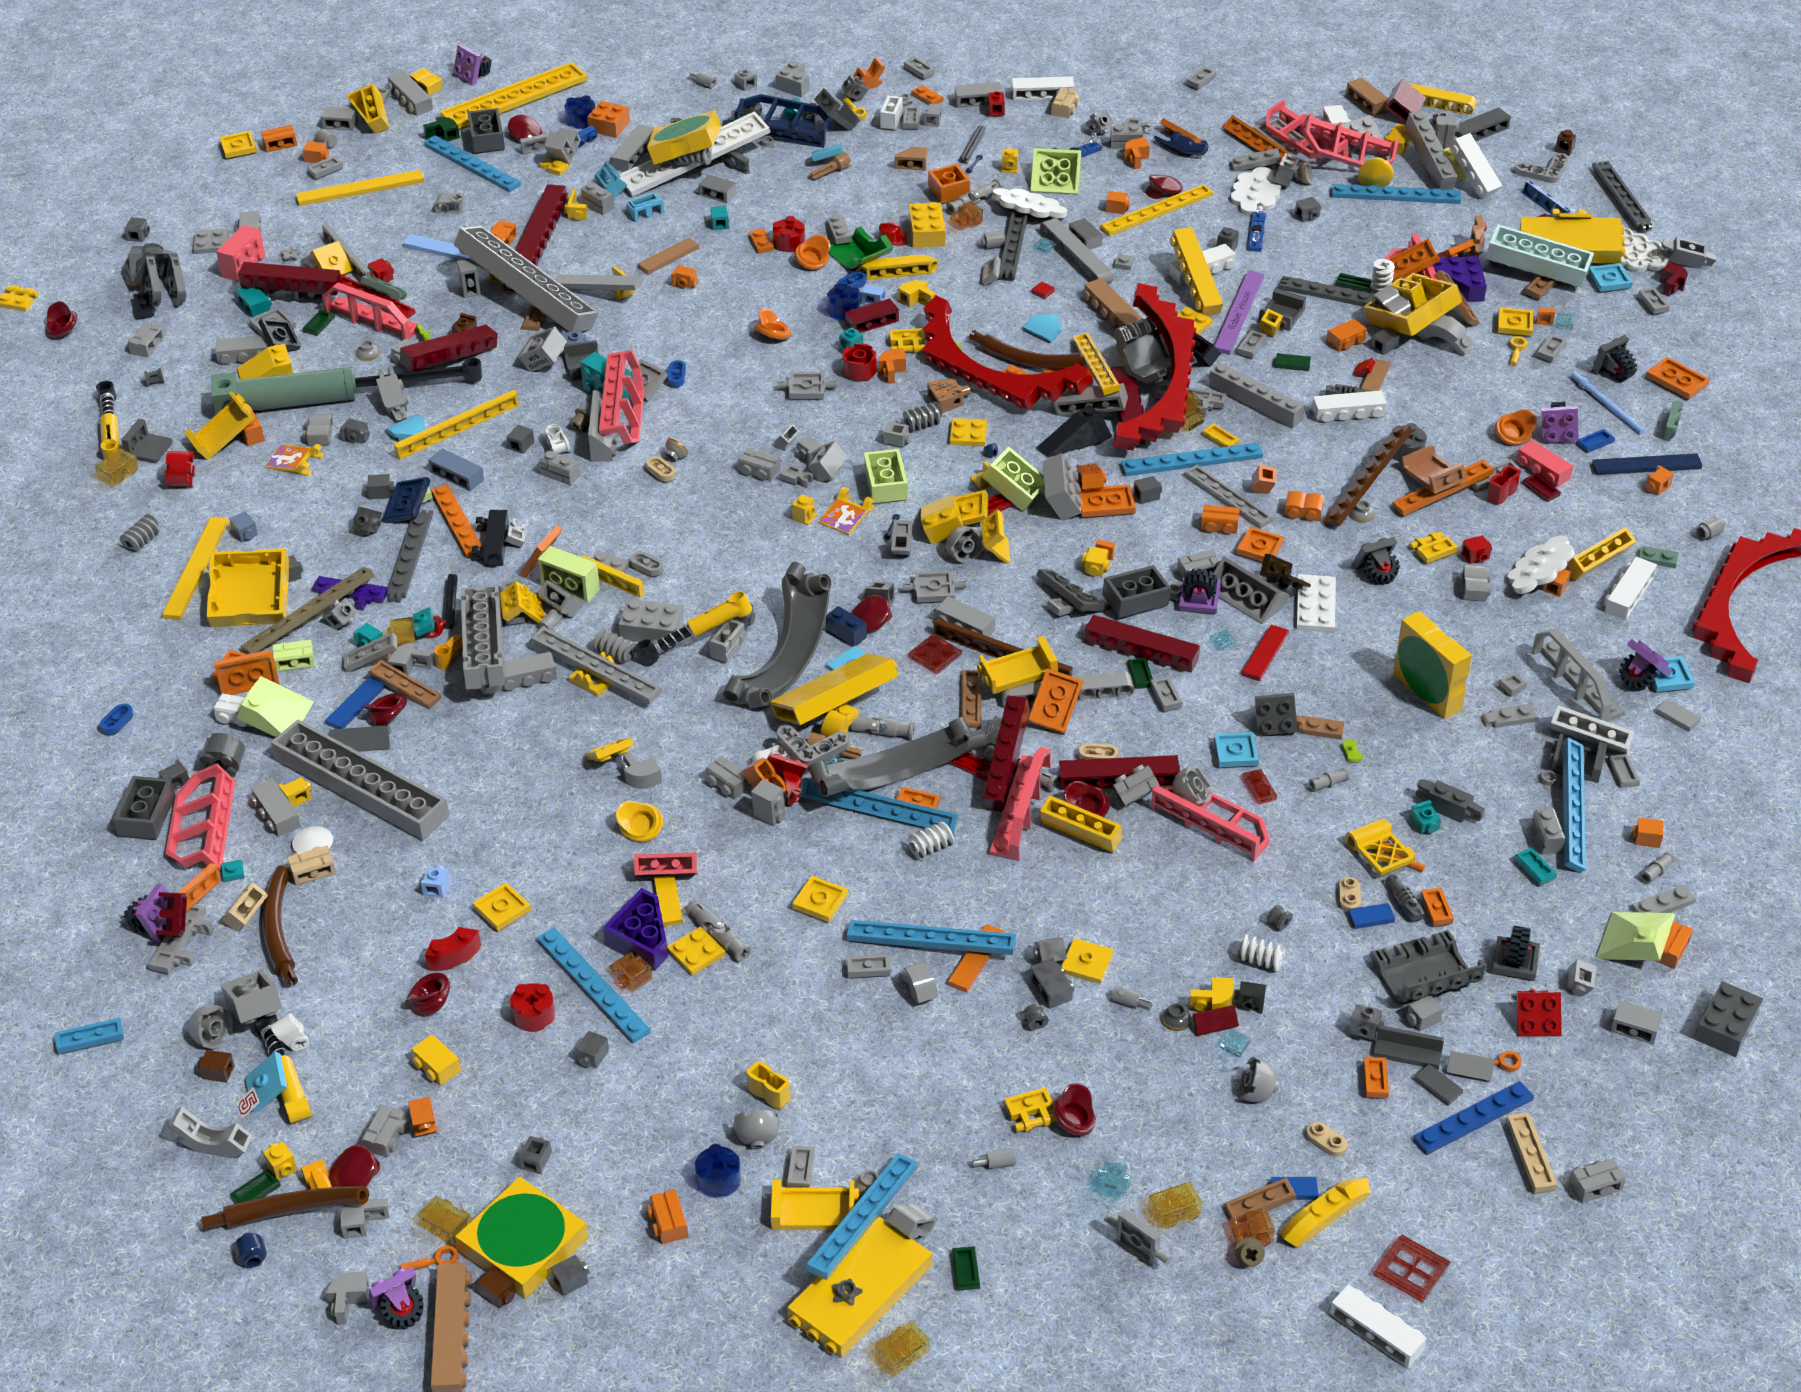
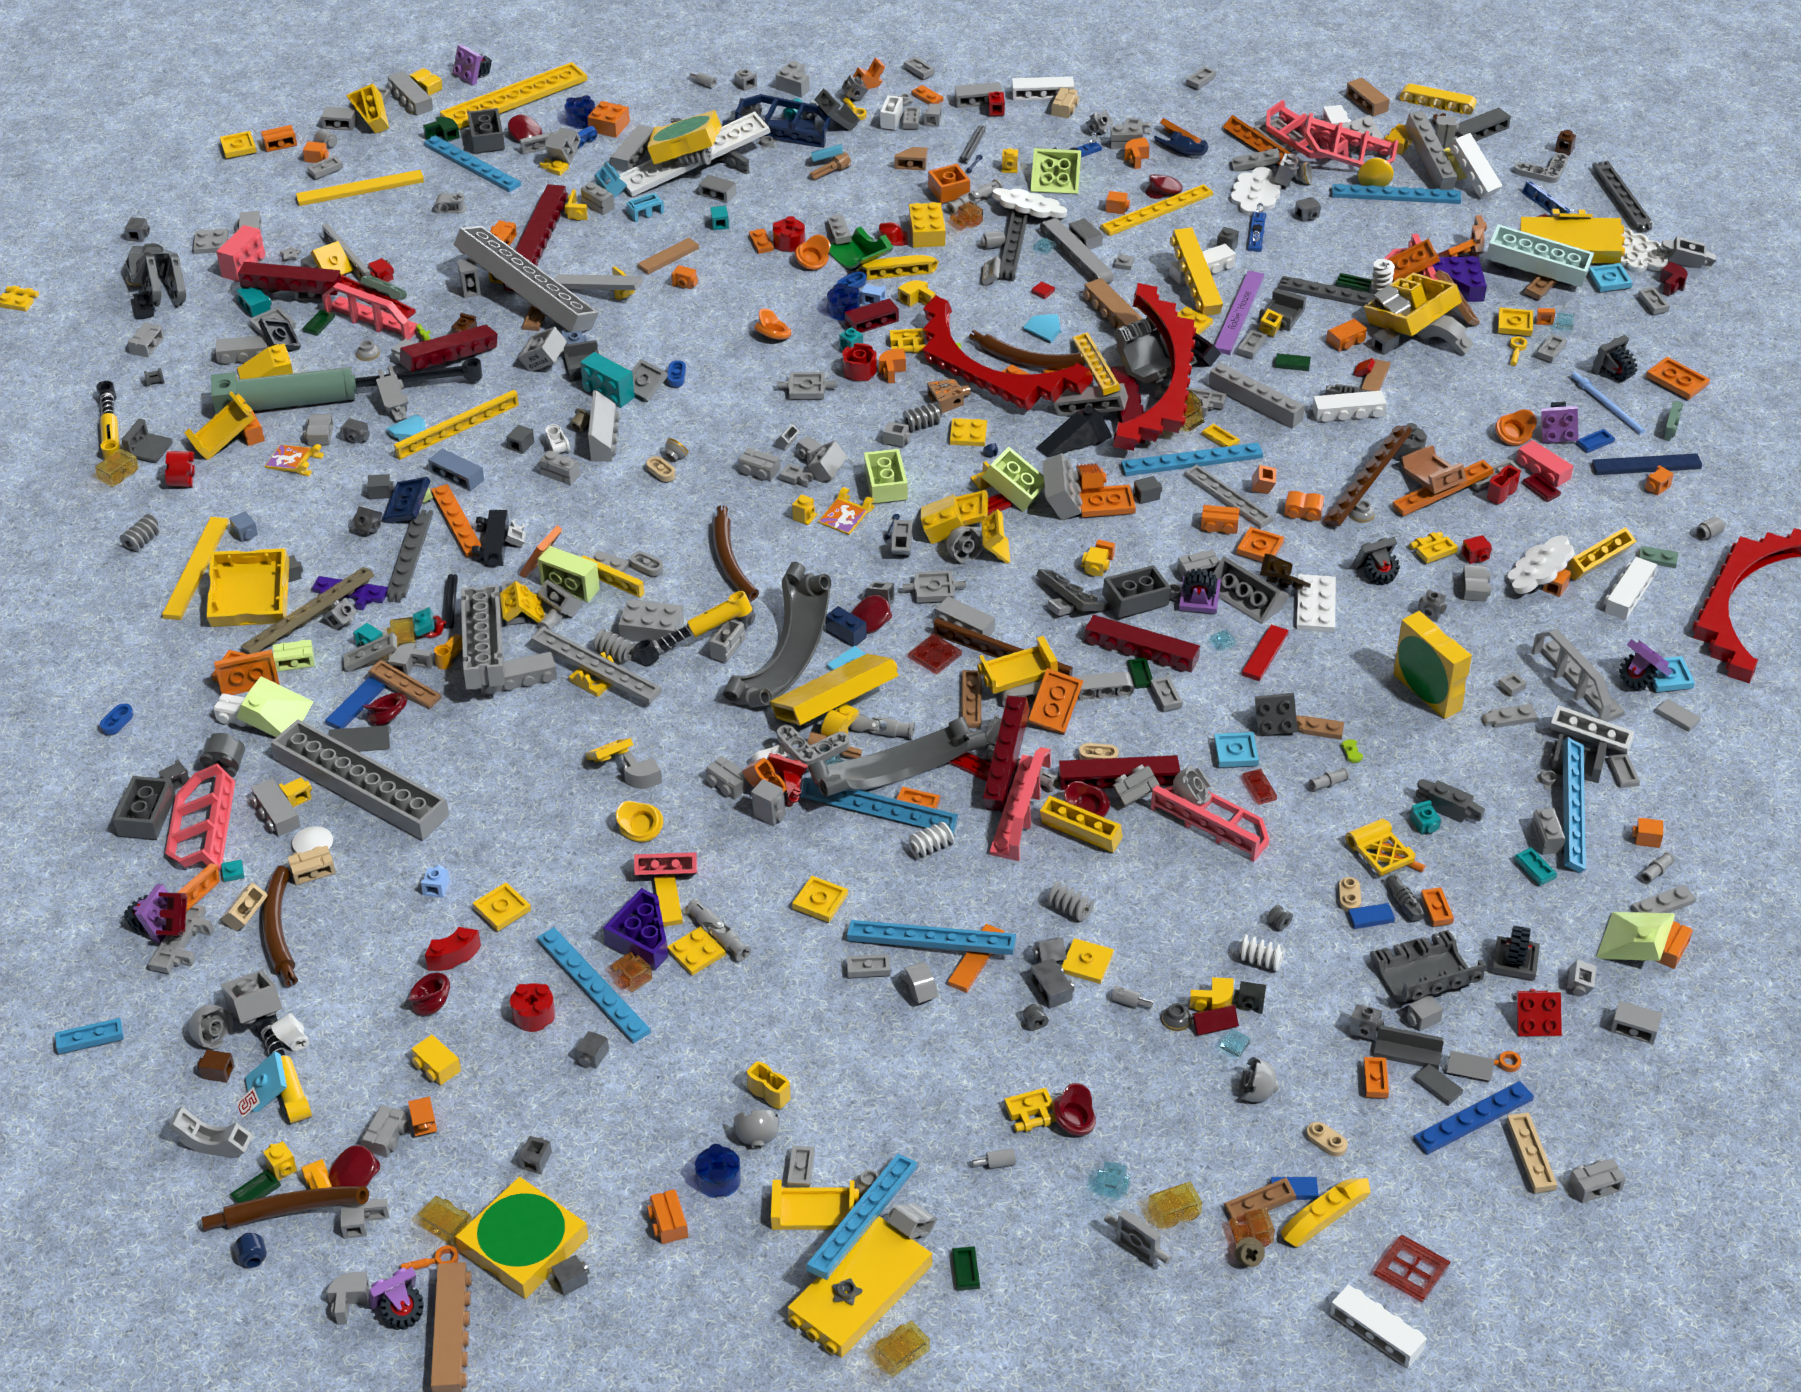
(60, 320): dark red piece -> none
(434, 247): light blue tile -> none
(496, 1288): reddish brown brick -> none
(613, 401): coral plate -> none
(726, 557): none -> reddish brown animal
(1070, 903): none -> light grey piece
(1404, 100): brick -> none
(1432, 605): none -> flat silver brick
(1728, 1019): dark grey brick -> none

